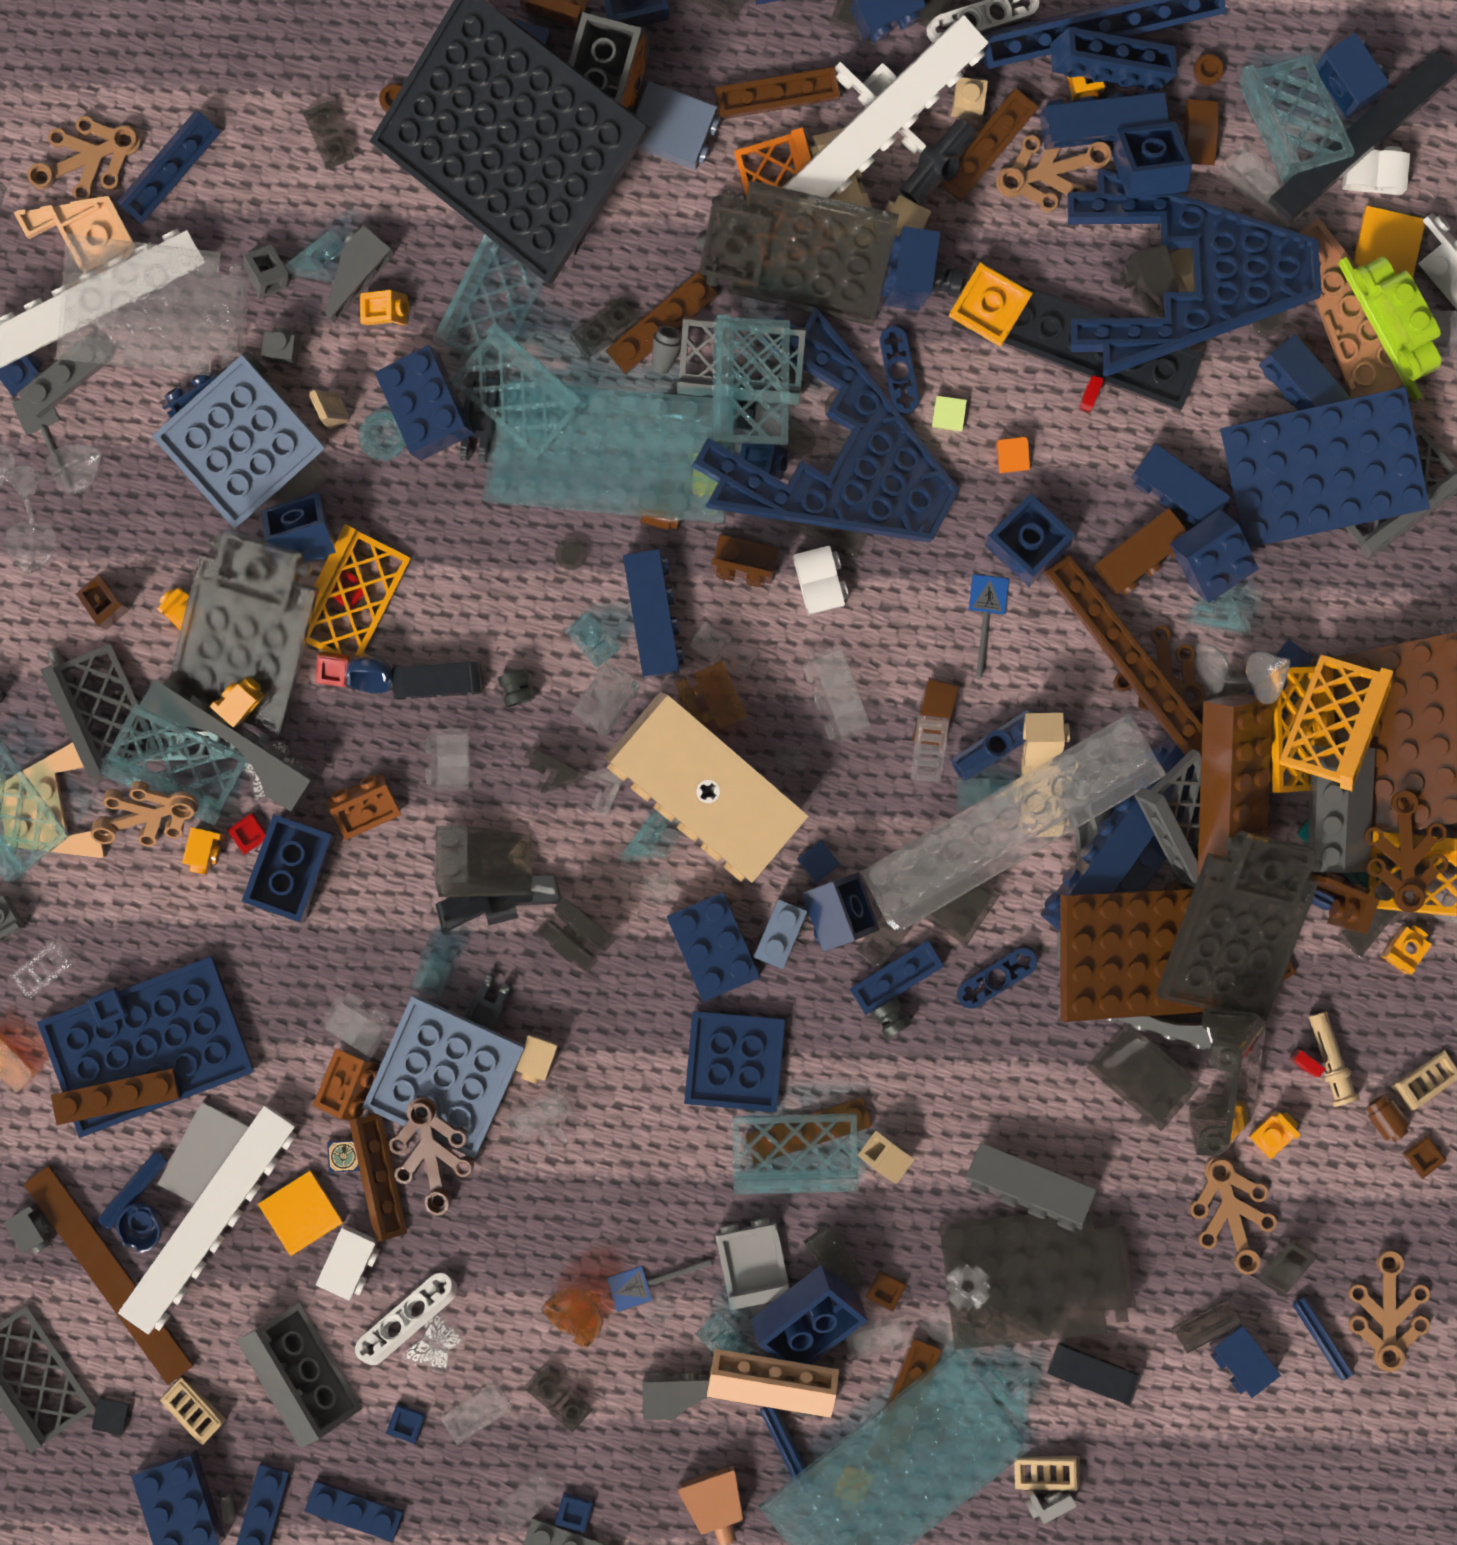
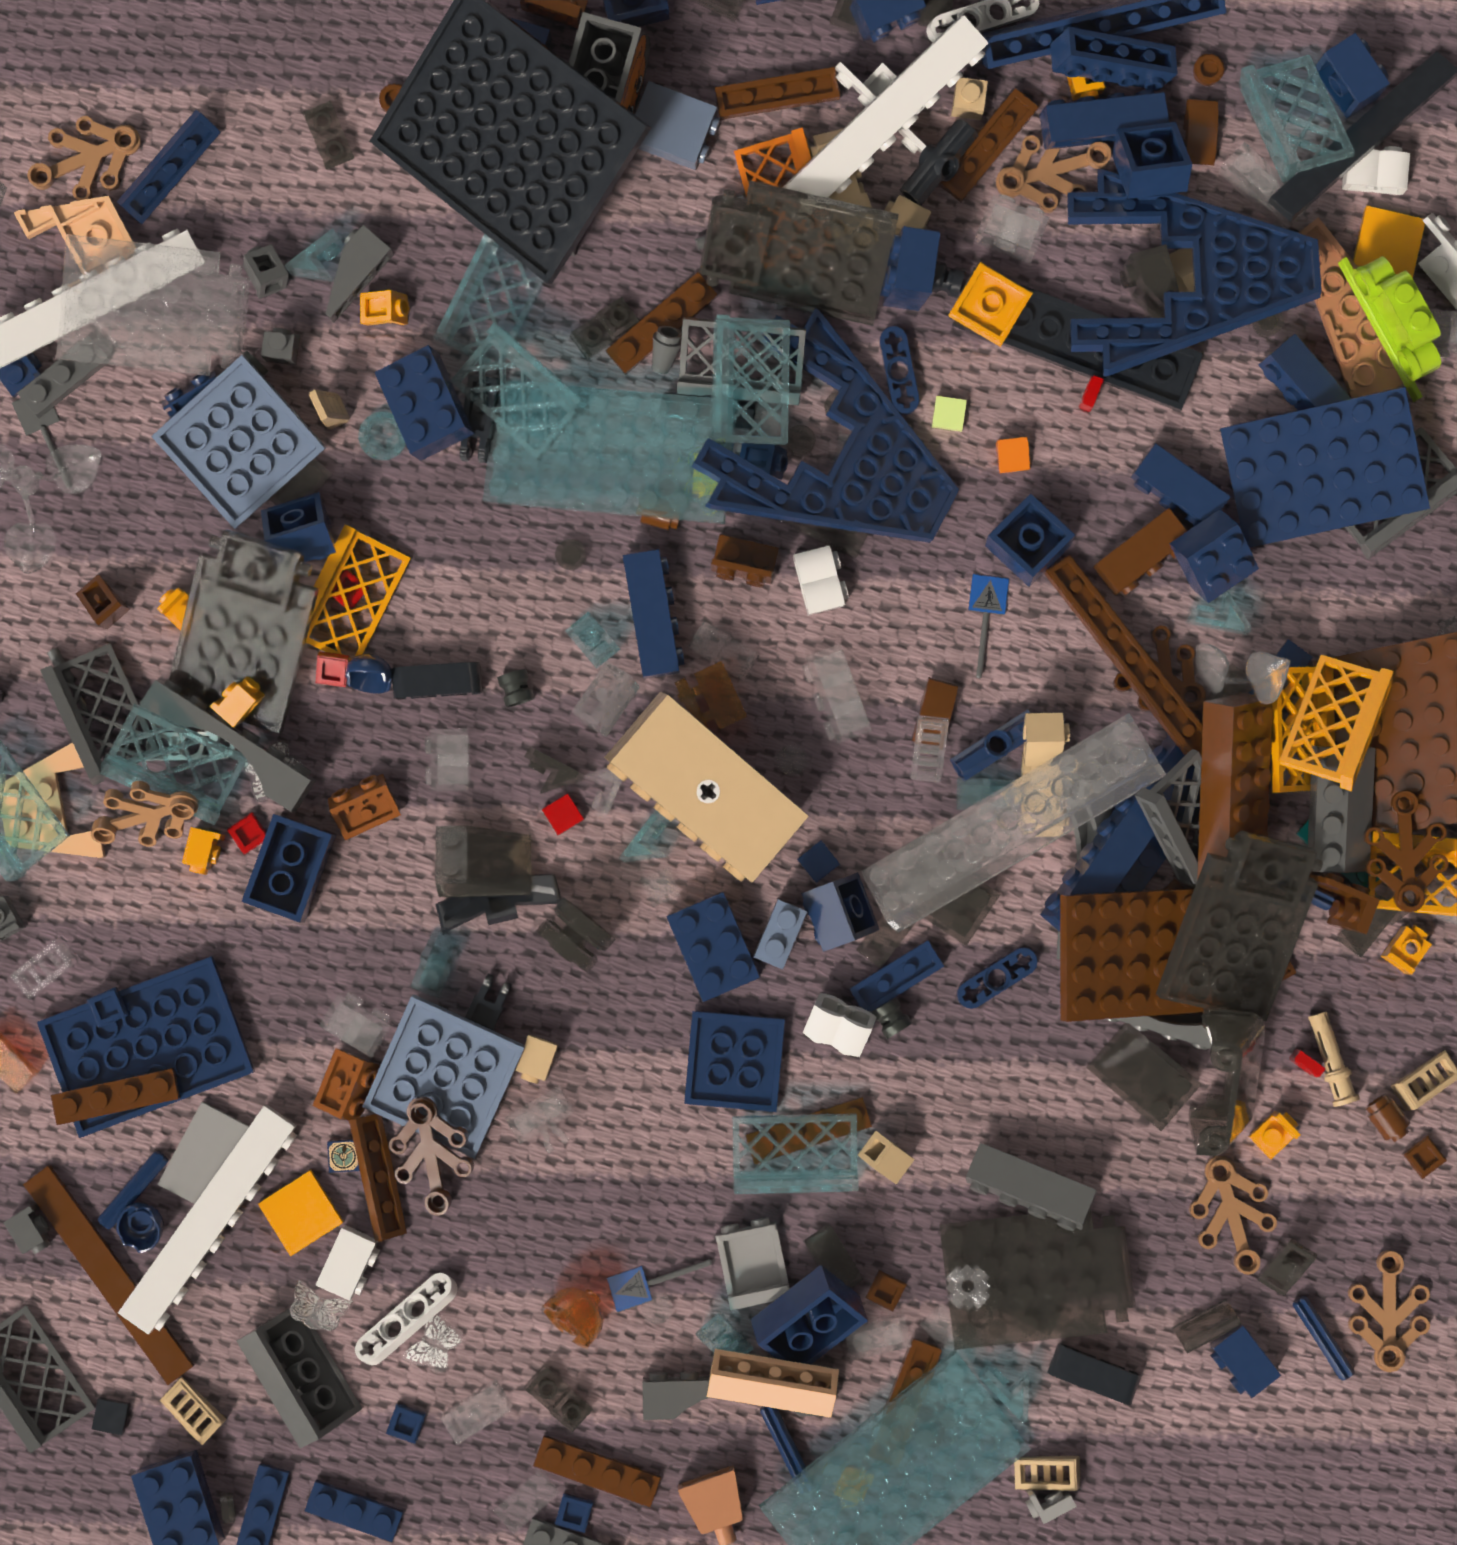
(316, 1311): none -> clear animal
(563, 814): none -> red tile
(597, 1471): none -> reddish brown plate
(839, 1025): none -> white brick
(1011, 228): none -> clear brick

